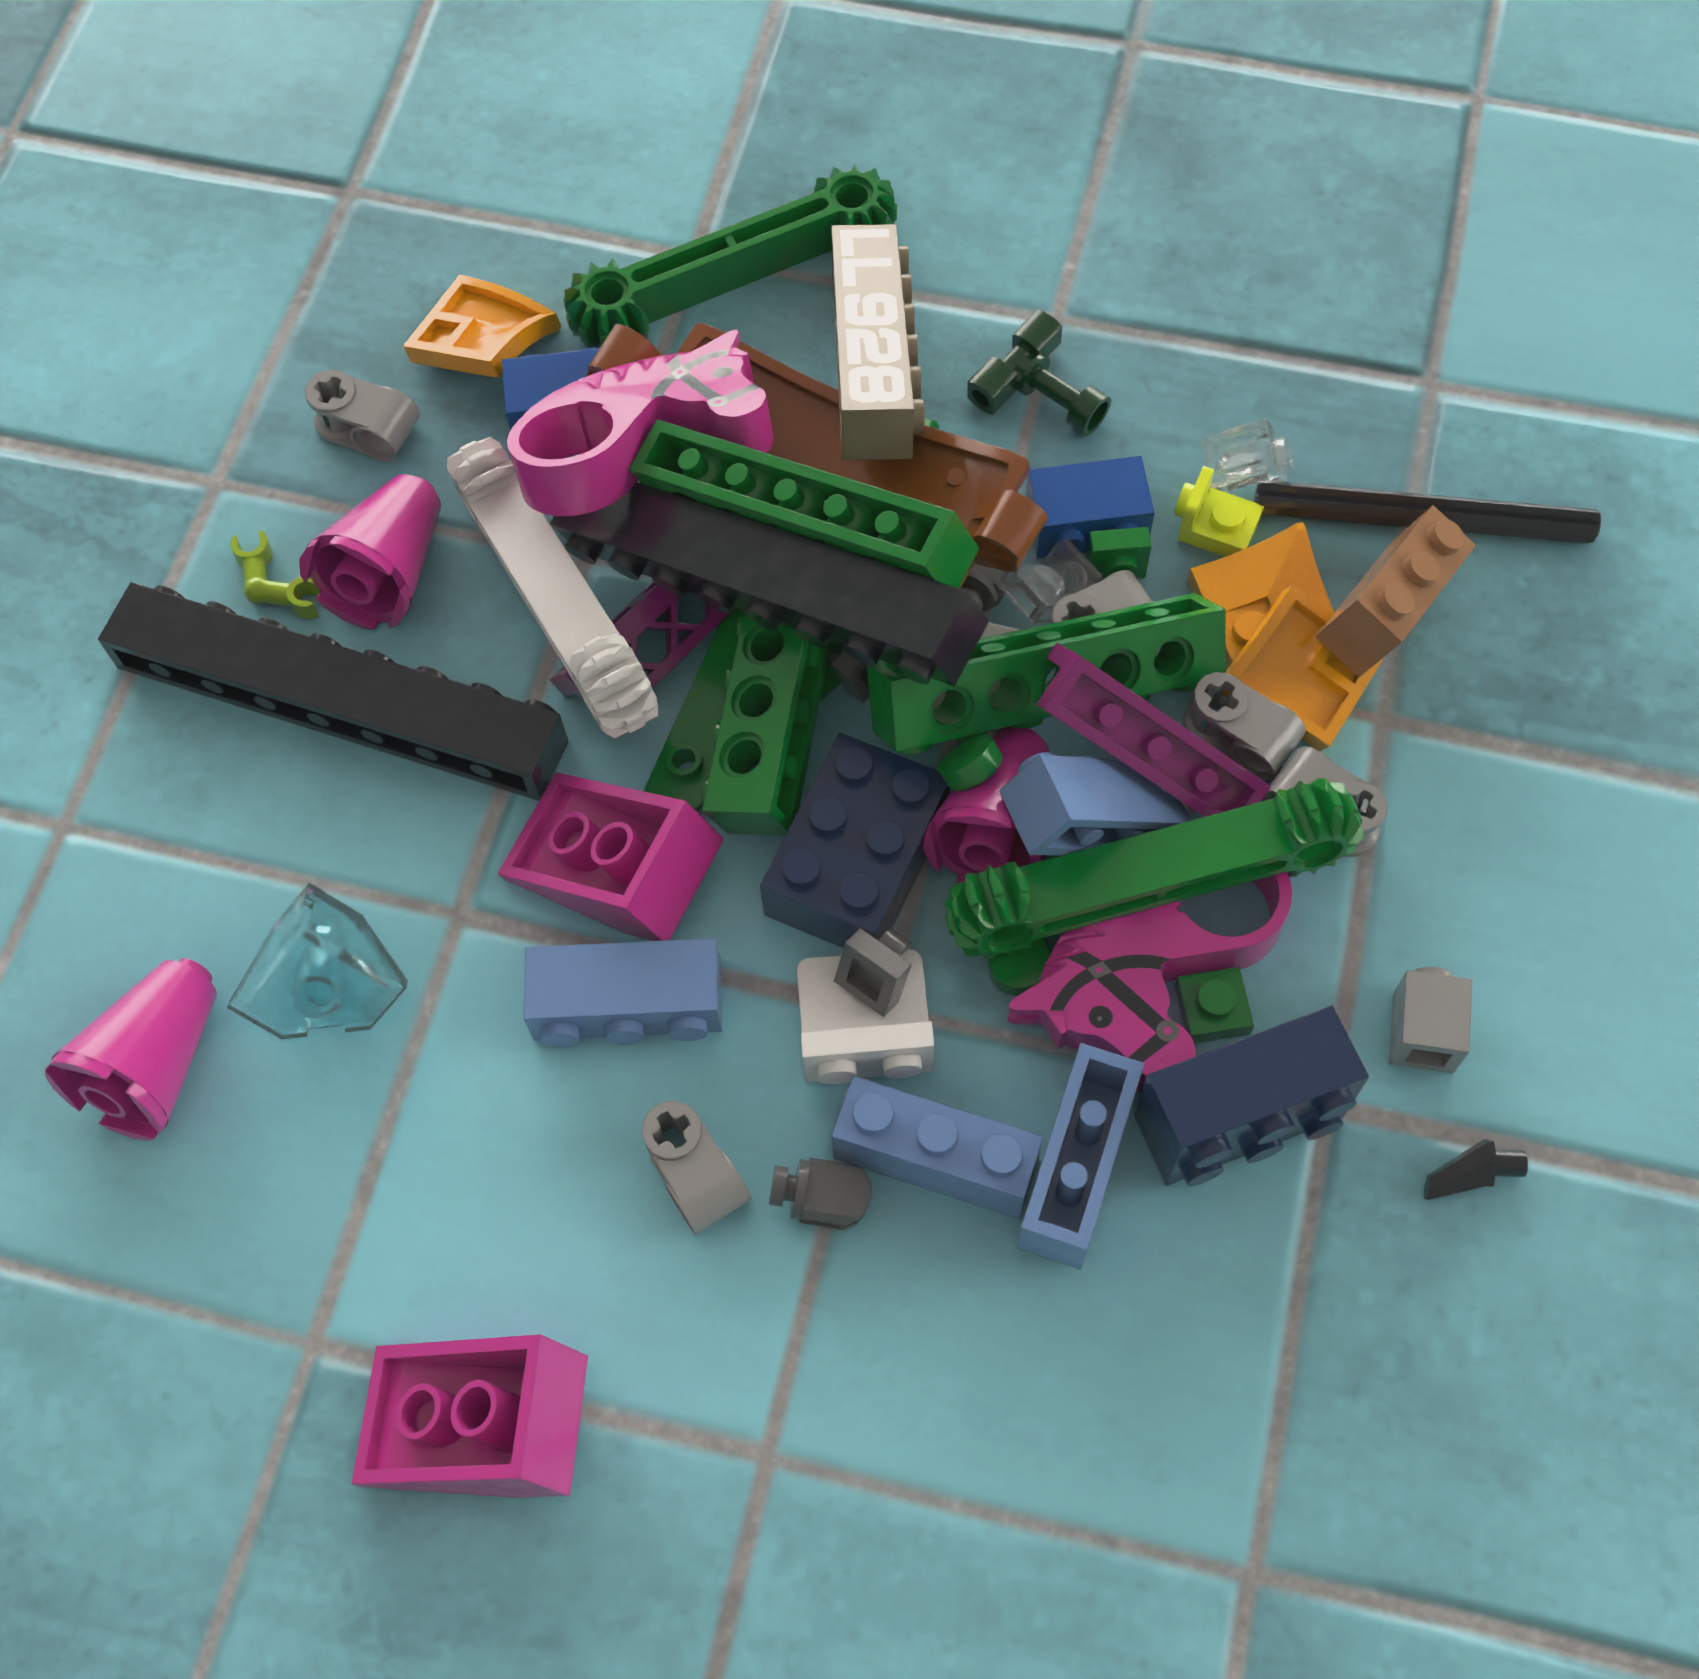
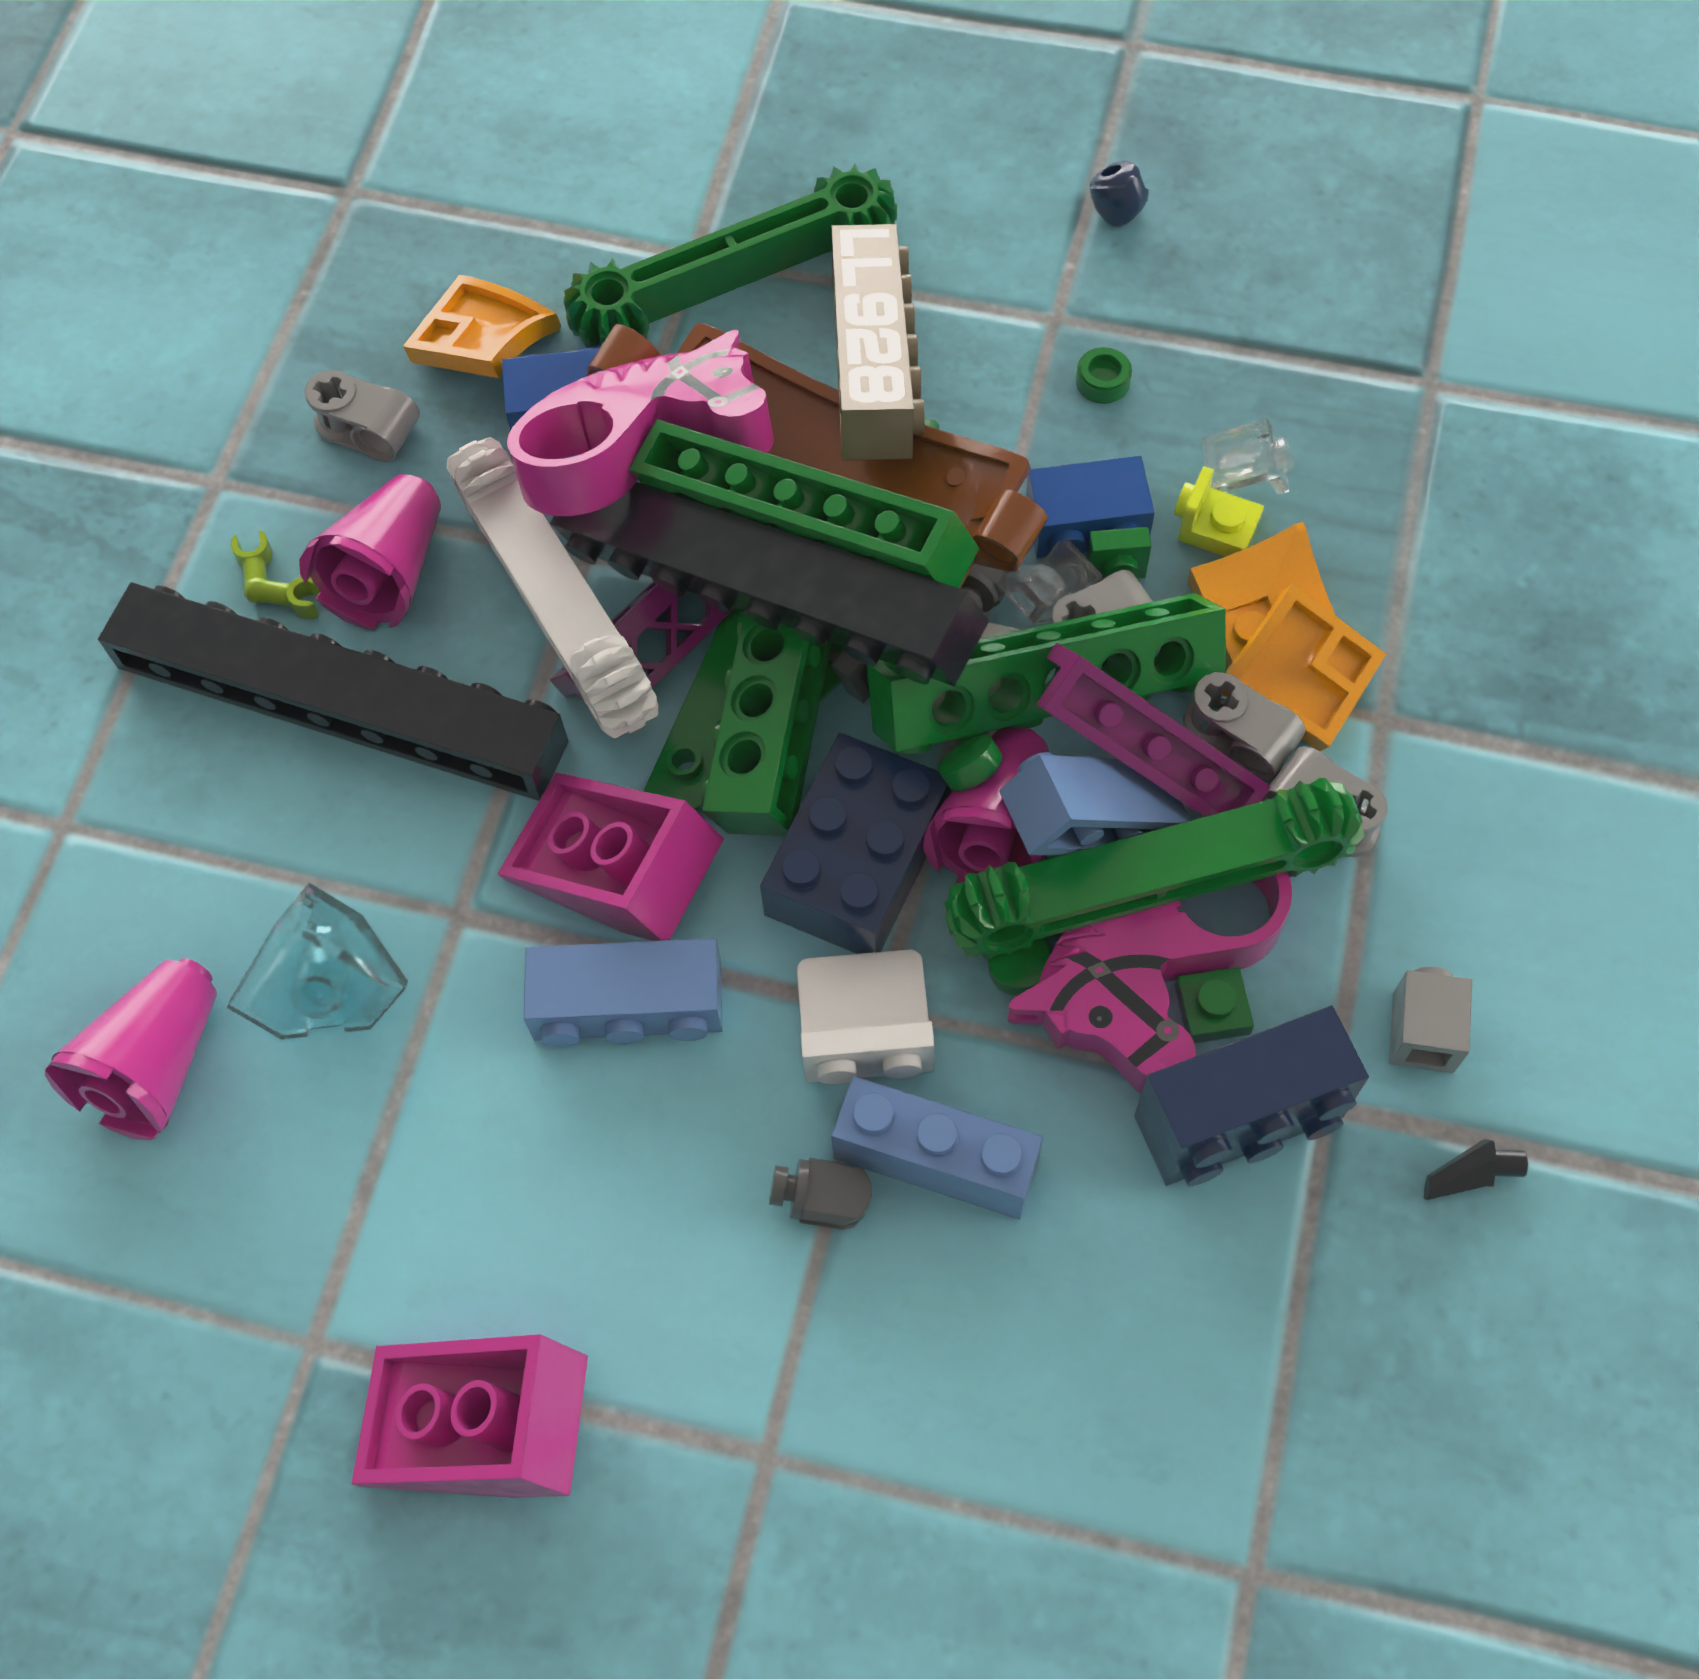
(697, 1173): light grey piece -> none
(874, 969): dark grey tile -> none
(1027, 369): dark green bar -> none
(1080, 1156): medium blue brick -> none
(1103, 375): none -> green tile
(1118, 193): none -> dark blue piece
(1396, 591): medium nougat brick -> none
(1404, 508): black axle -> none

